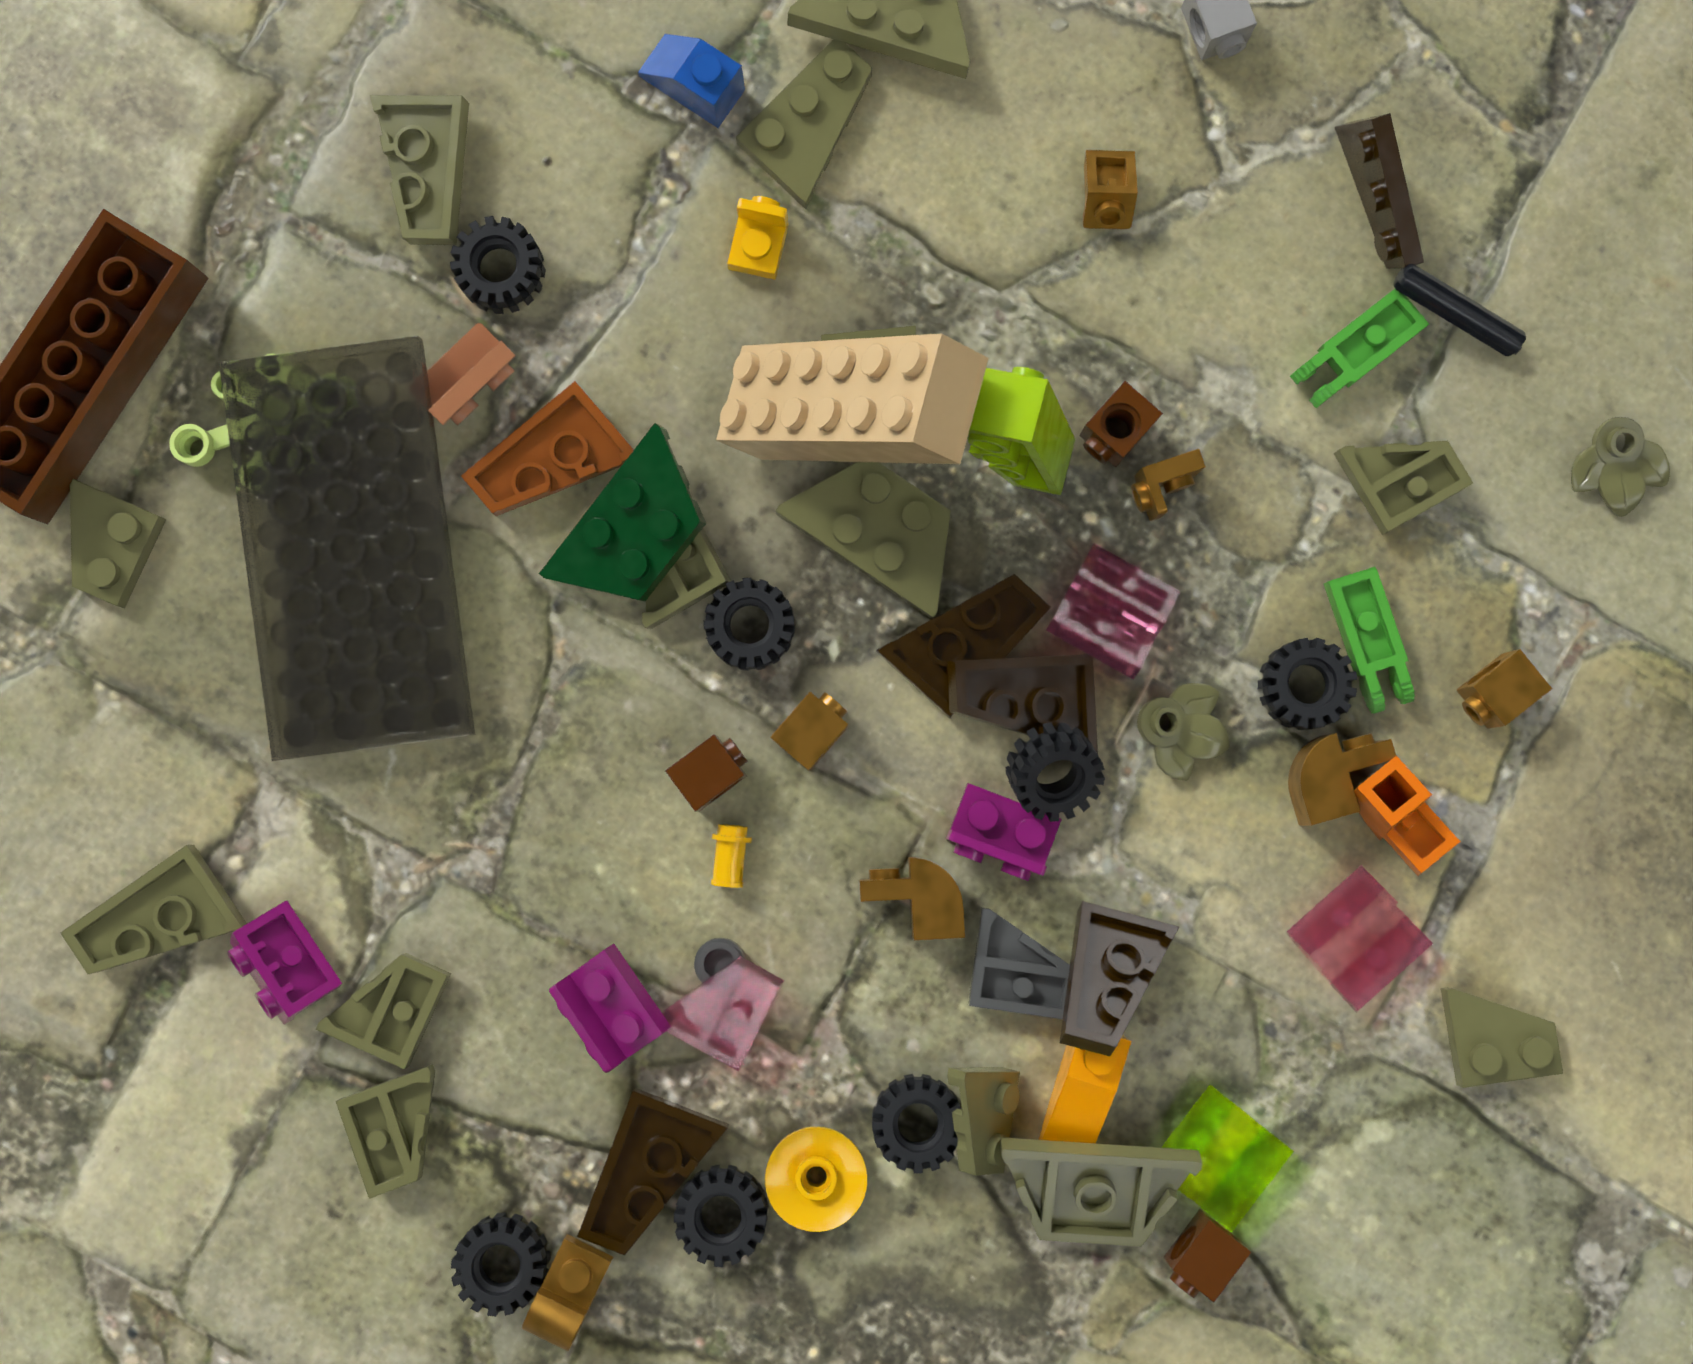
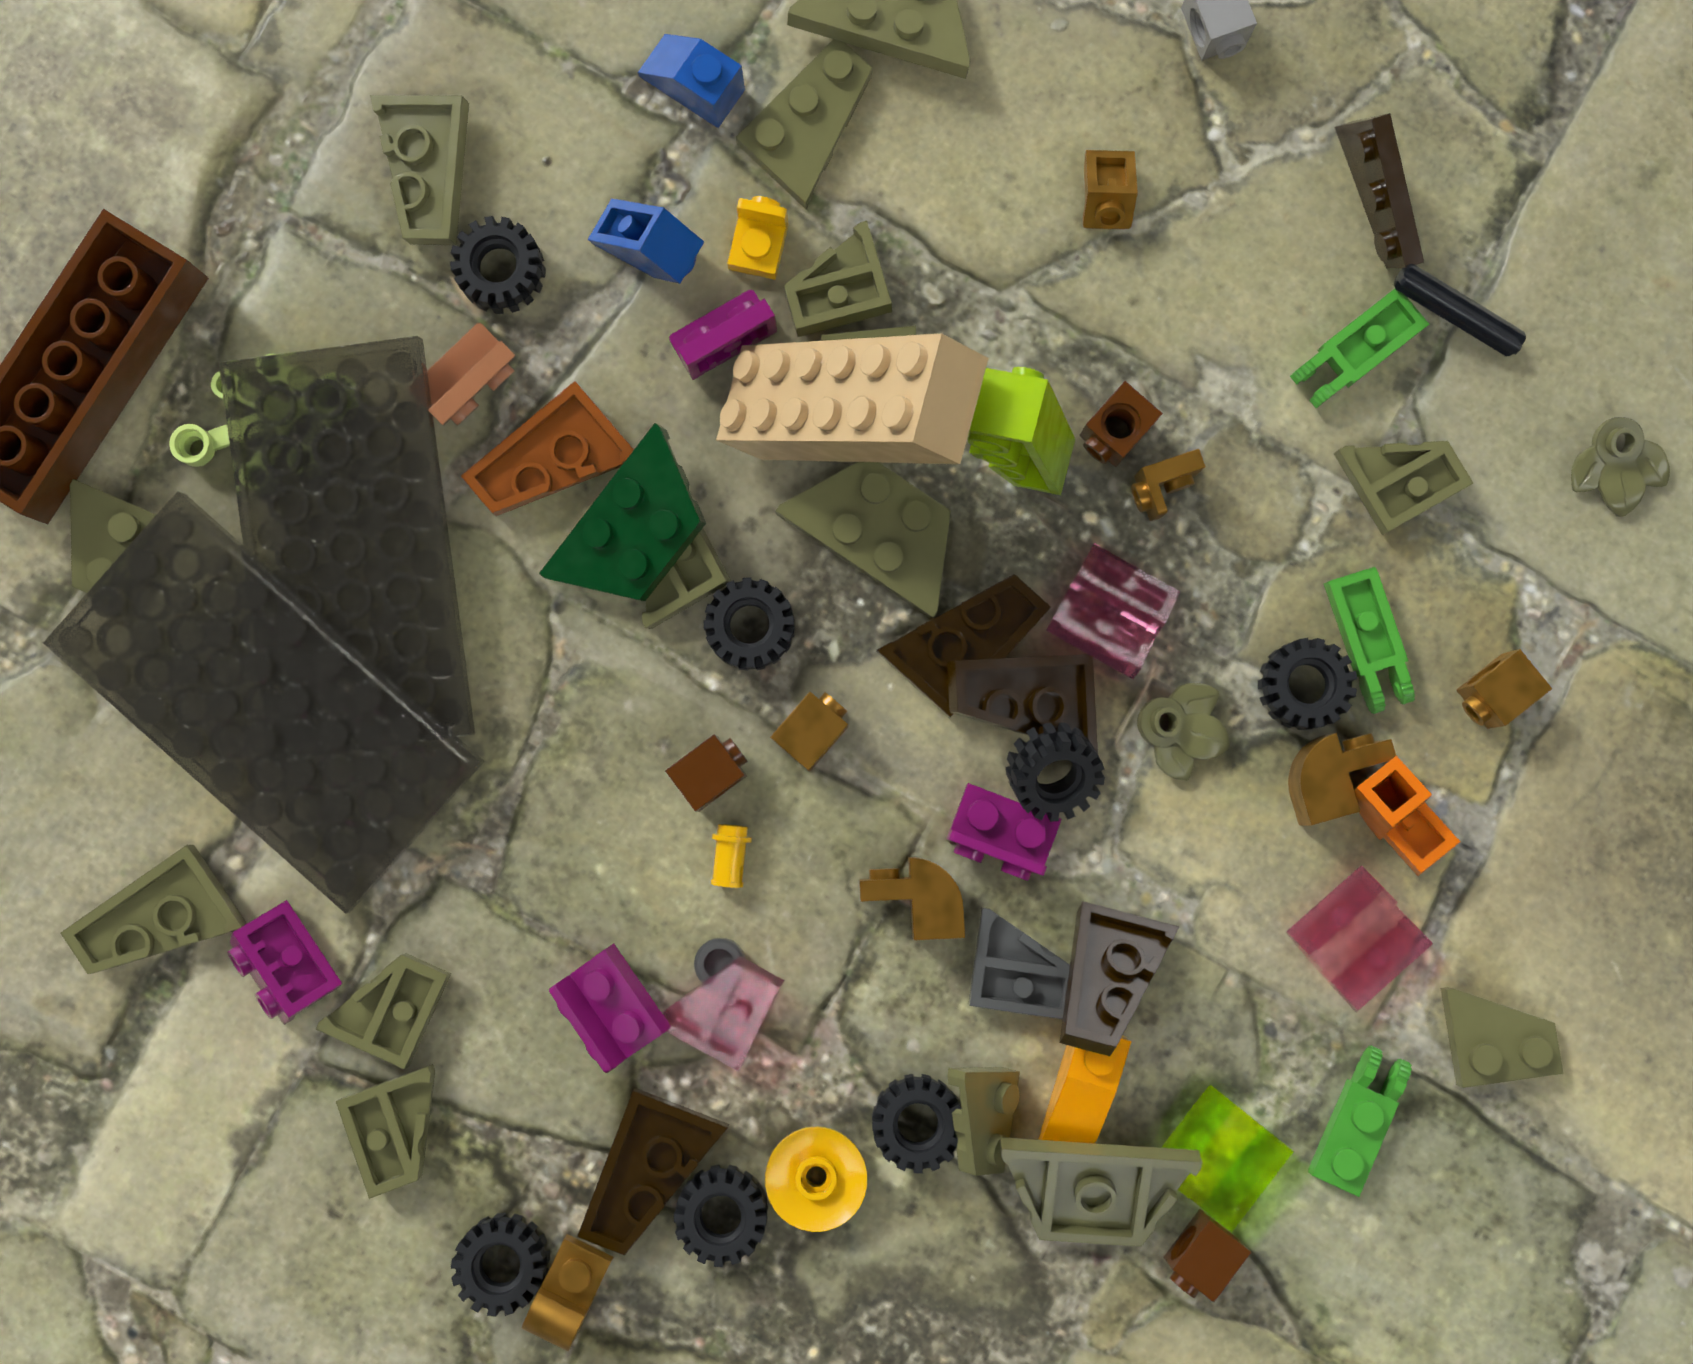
(263, 702): none -> clear smoke plate
(647, 239): none -> blue slope
(723, 333): none -> magenta bracket
(839, 287): none -> olive wing
(1359, 1124): none -> bright green hinge

